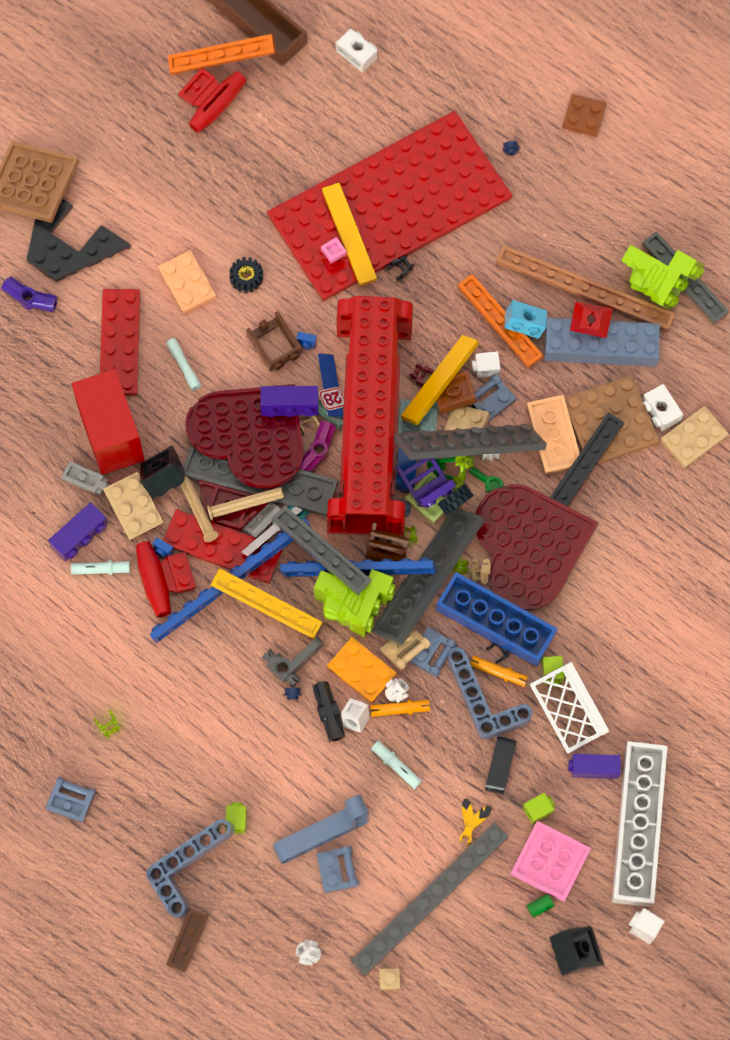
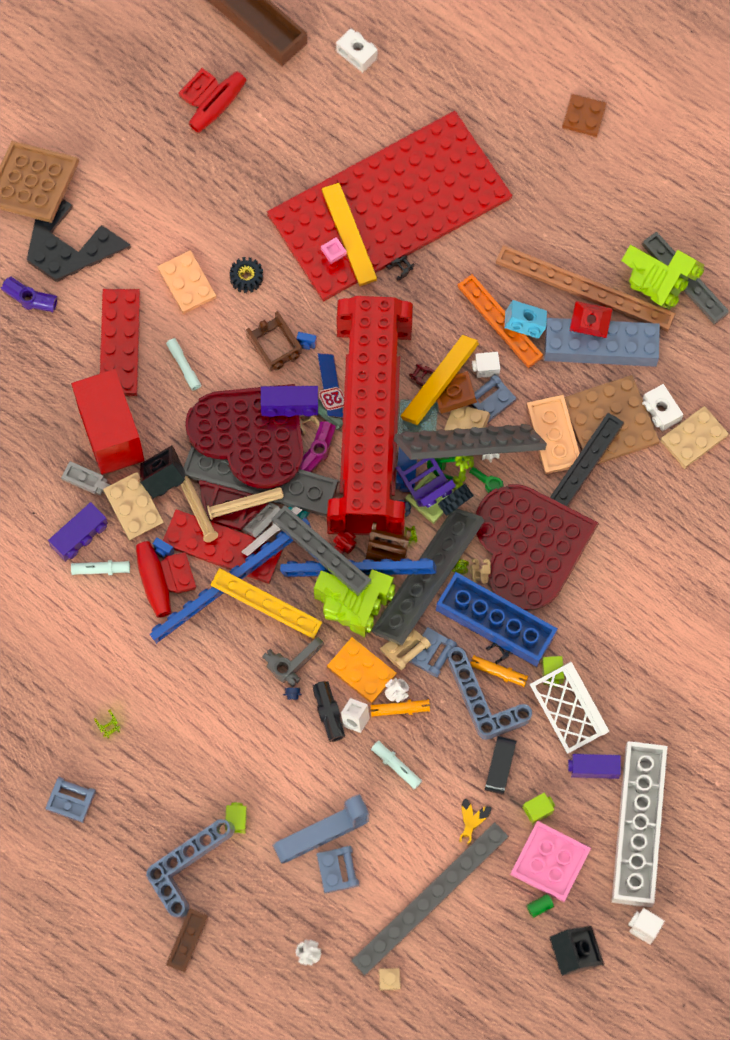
(221, 54): orange plate -> none
(345, 542): none -> red gear
(511, 148): dark blue plate -> none

